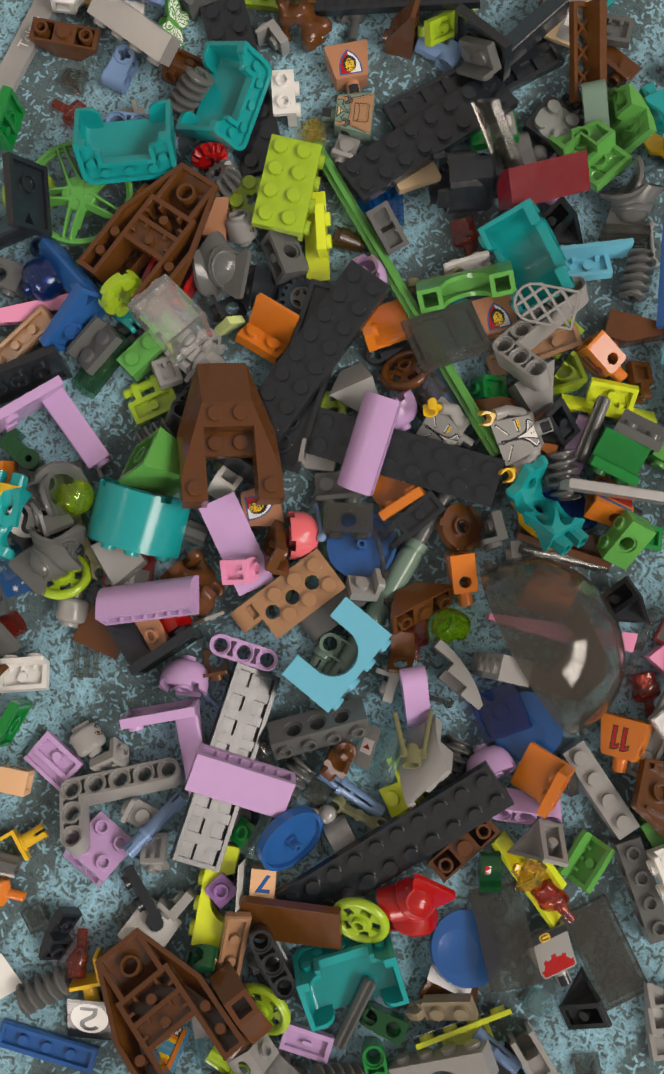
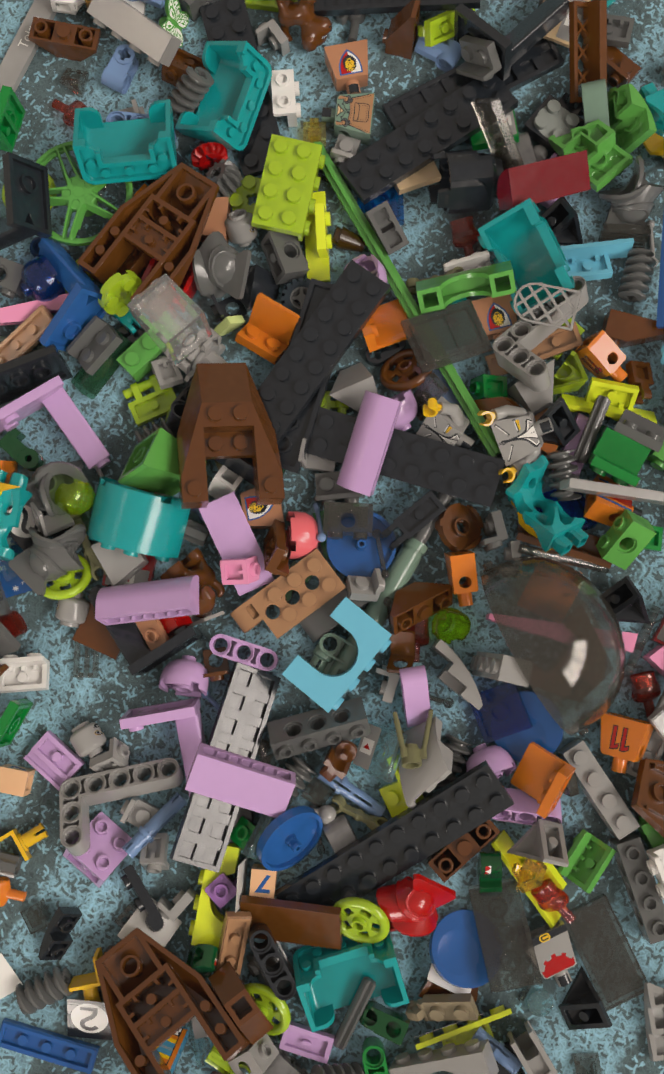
(77, 964): clear red piece -> none
(395, 496): orange bracket -> none

